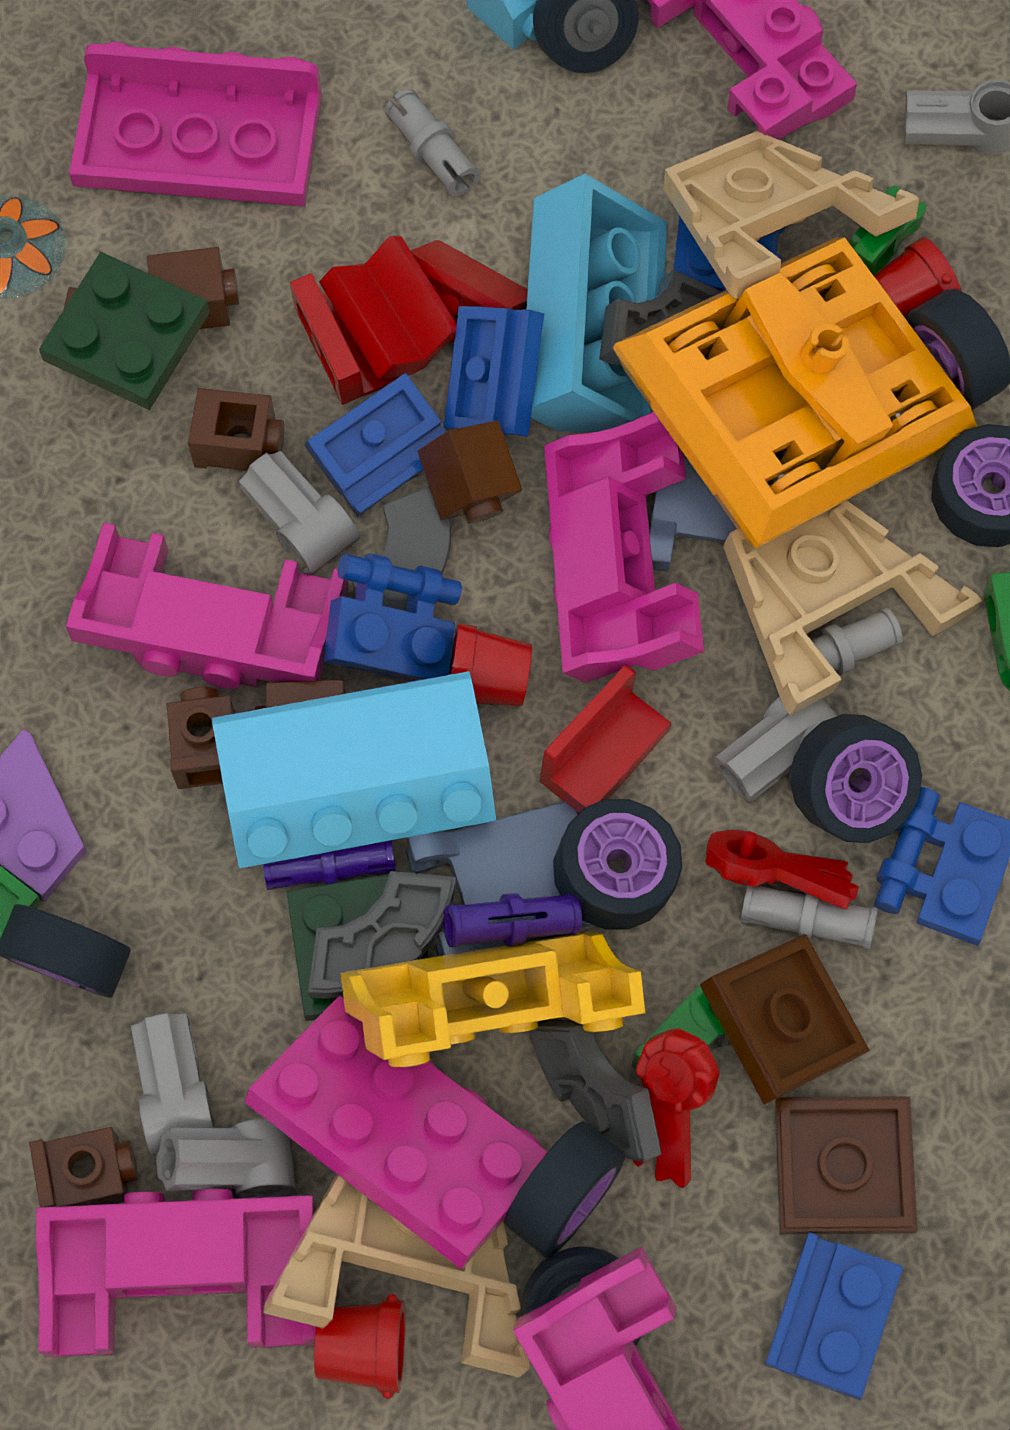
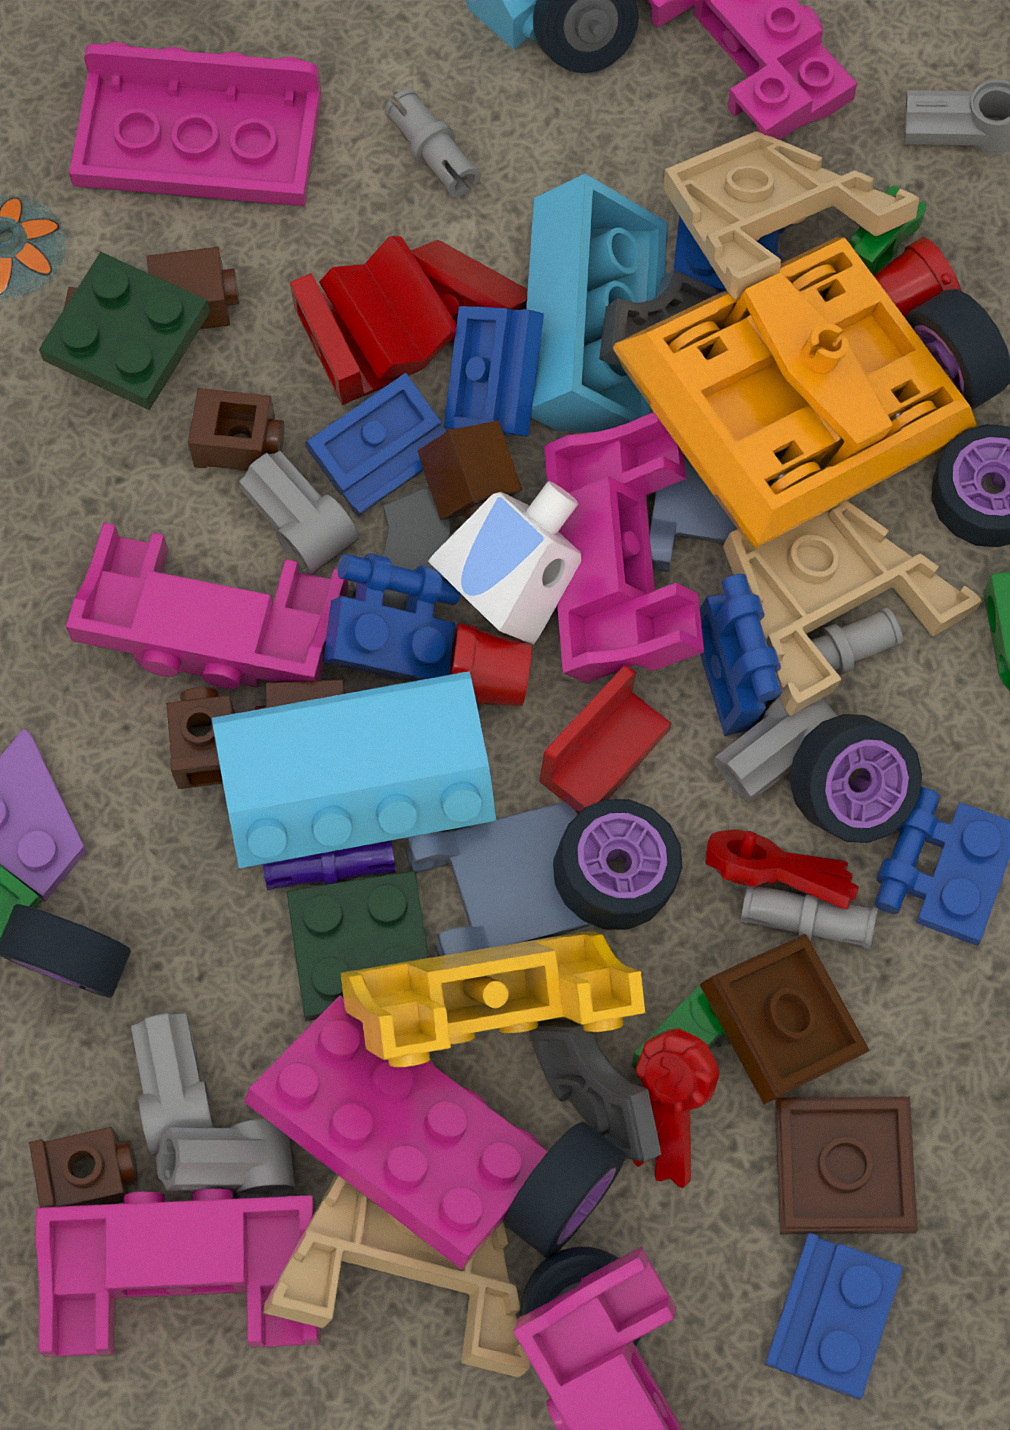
(363, 1346): red piece -> none
(391, 932): dark grey tile -> none
(470, 922): dark purple pin -> none
(513, 560): none -> white torso
(737, 656): none -> blue plate

